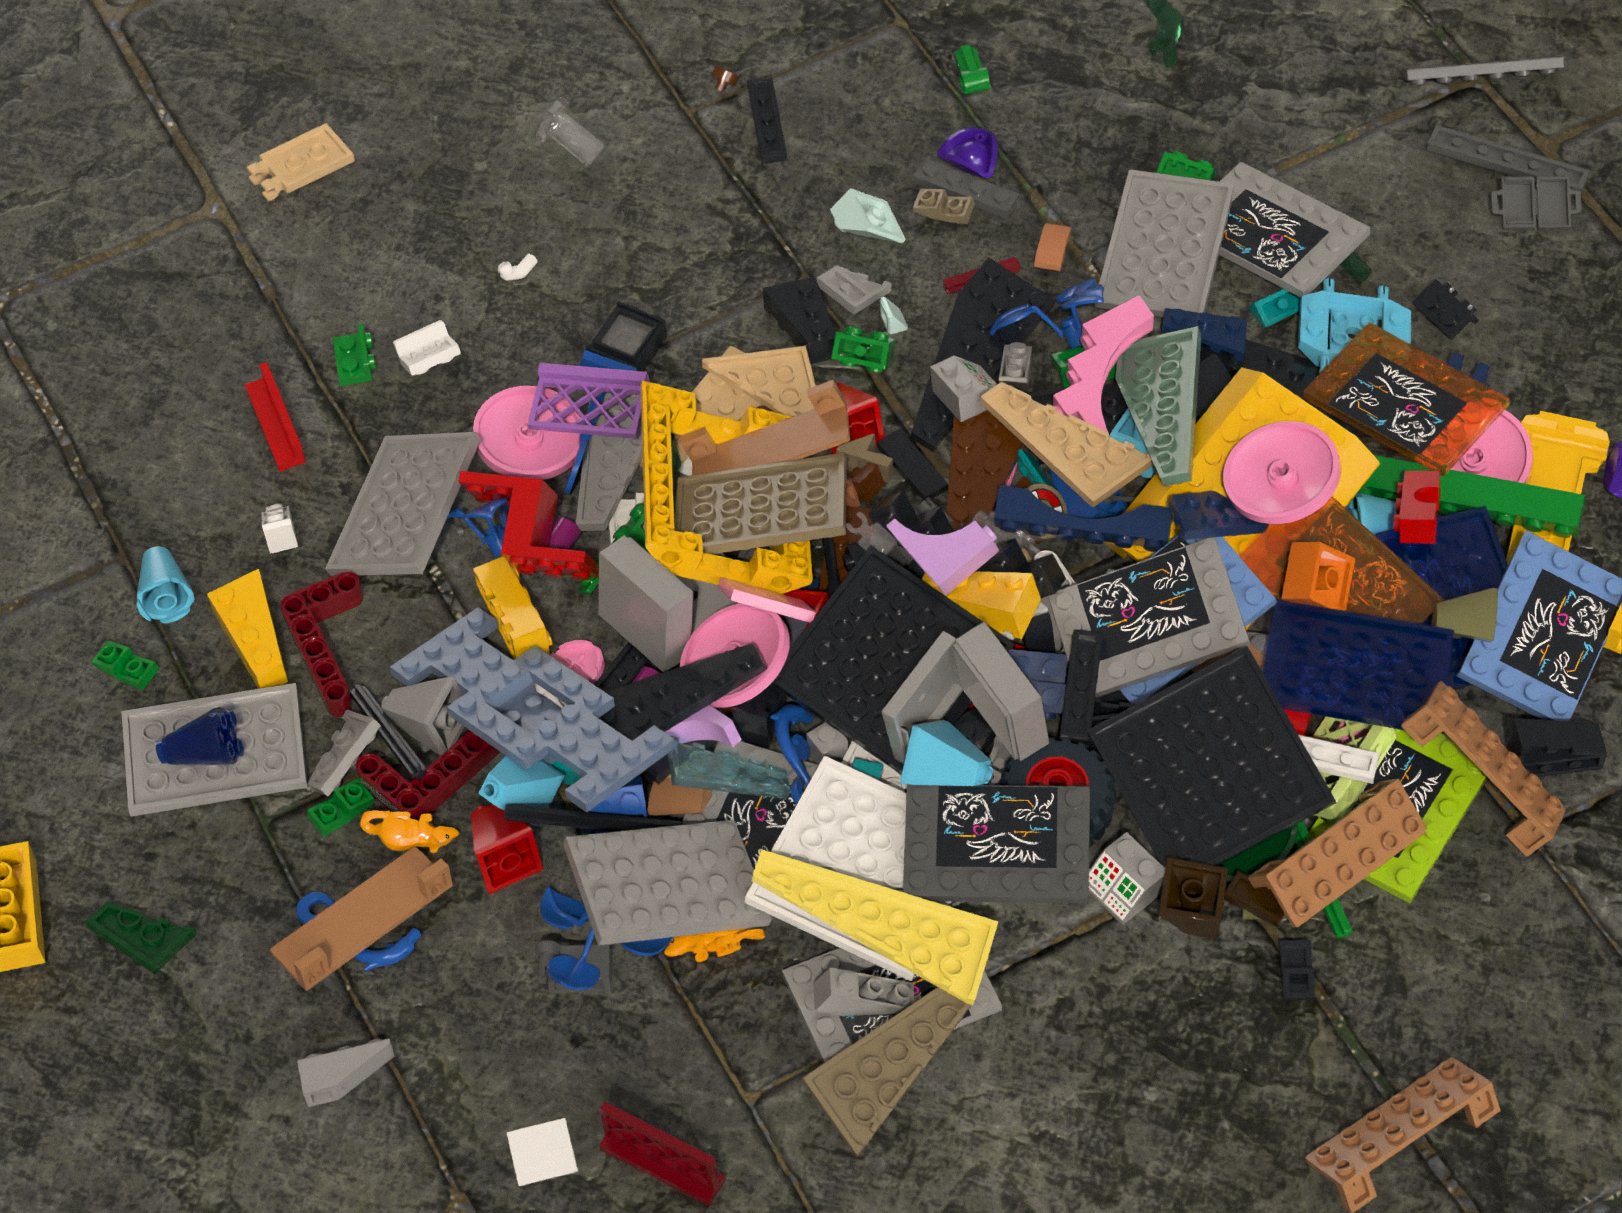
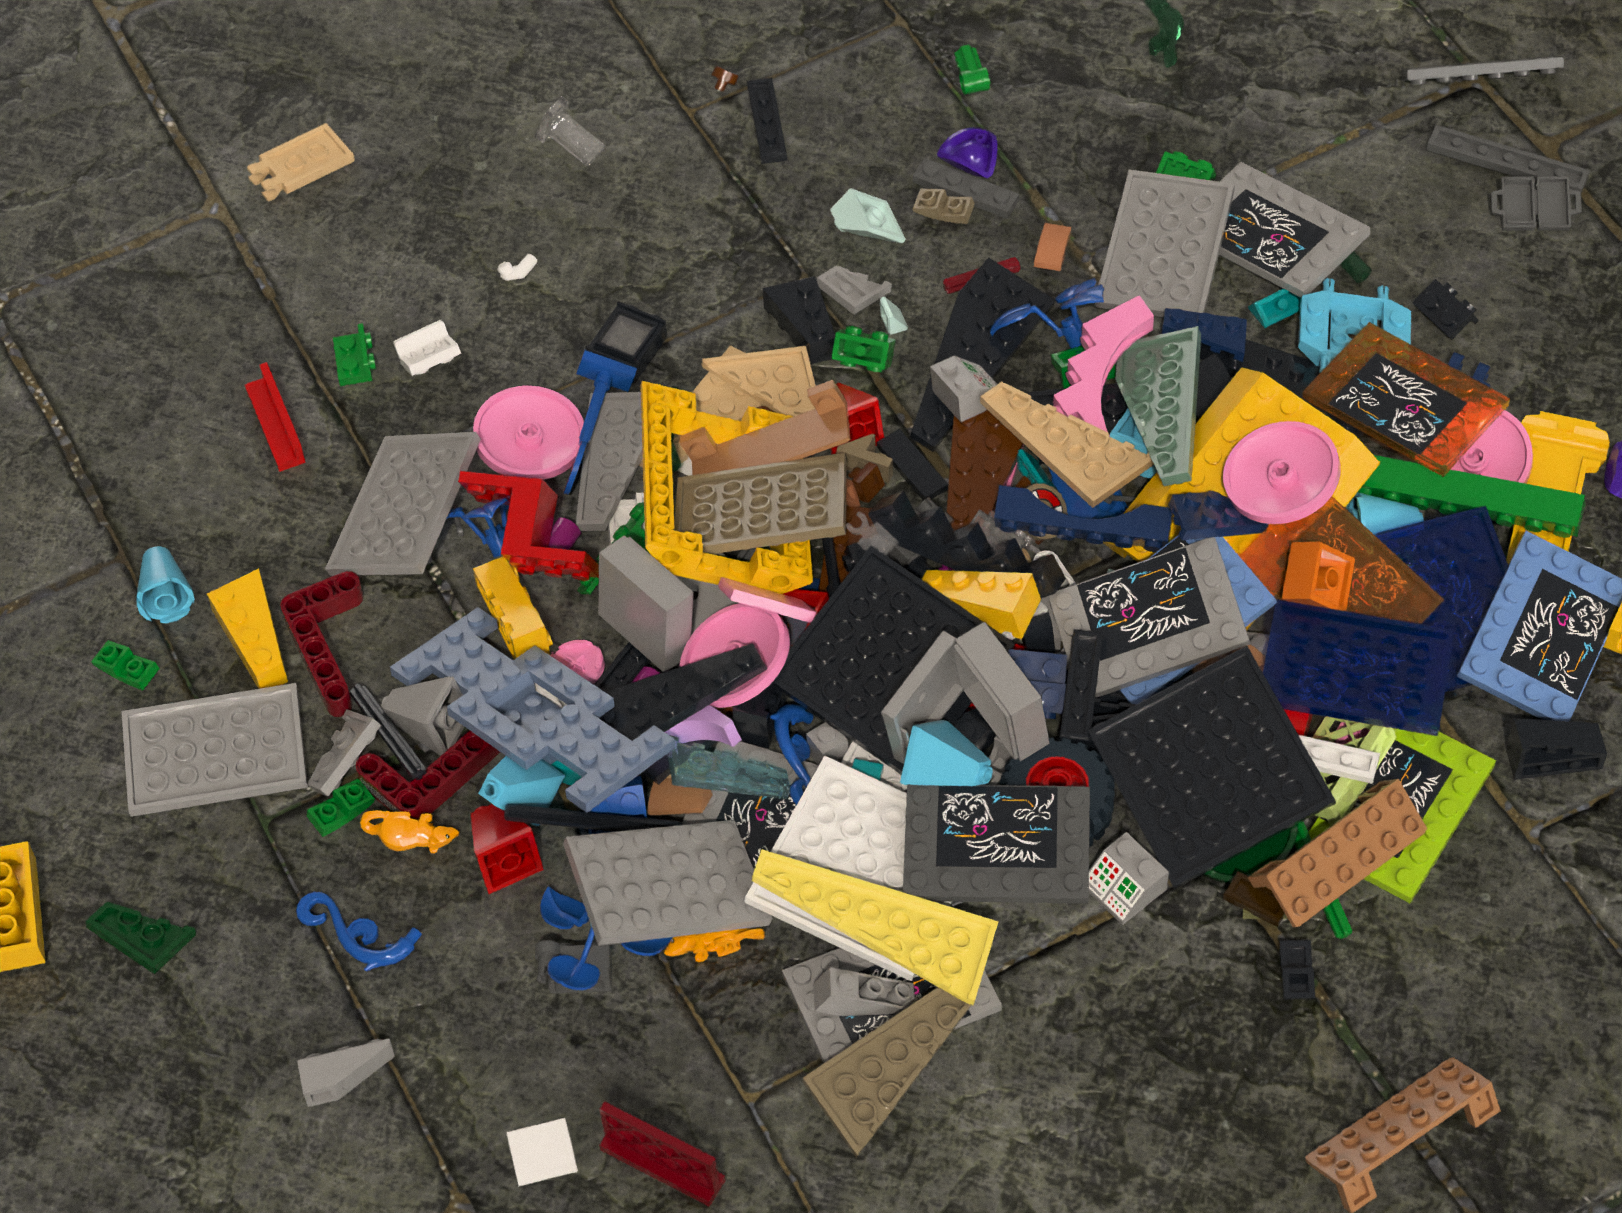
(203, 741): clear blue cone -> none
(278, 528): white slope -> none
(362, 917): medium nougat bracket -> none
(587, 379): medium lavender fence -> none
(948, 557): lavender arch -> none
(1016, 365): light grey slope -> none
(1193, 897): dark brown slope -> none
(1418, 507): red arch -> none
(1448, 714): medium nougat bracket -> none
(1469, 615): olive slope -> none

